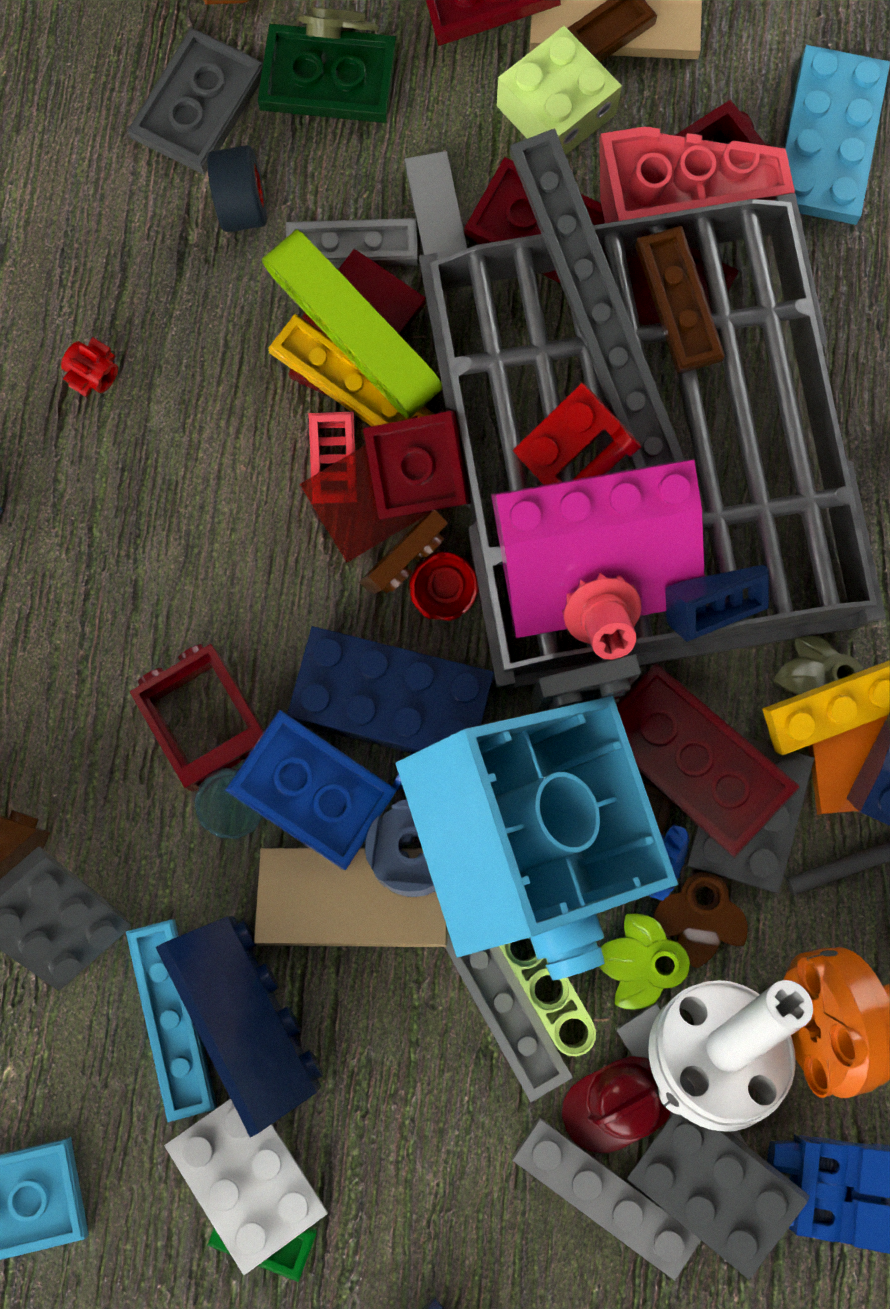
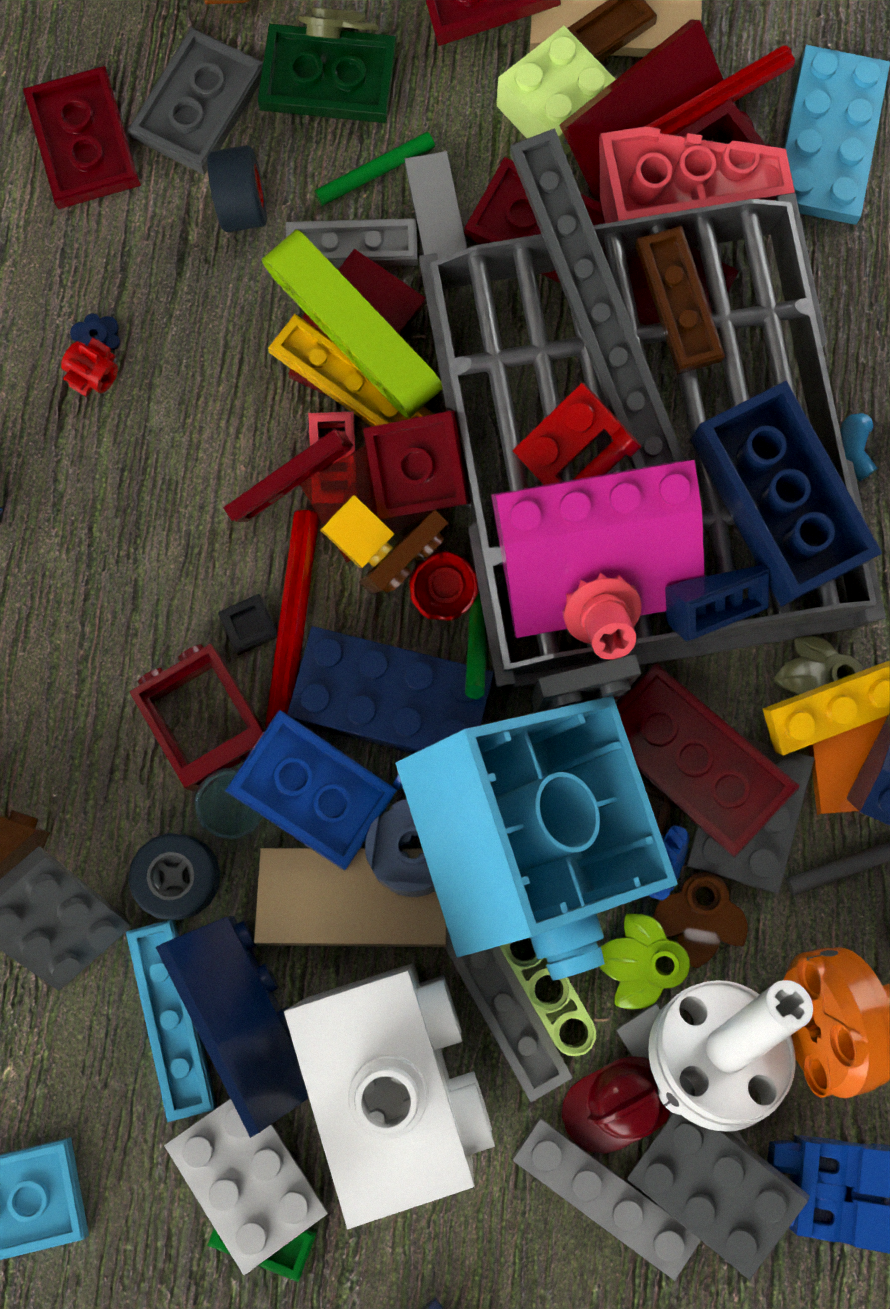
(81, 137): none -> dark red tile
(105, 328): none -> dark blue plant
(159, 870): none -> black wheel
(248, 624): none -> black tile
(289, 476): none -> dark red tile
(293, 611): none -> red axle
(358, 533): none -> yellow brick
(374, 168): none -> green bar
(383, 1092): none -> white brick
(476, 652): none -> green bar
(648, 90): none -> dark red tile
(730, 88): none -> red axle
(784, 493): none -> dark blue brick
(854, 437): none -> dark azure arm

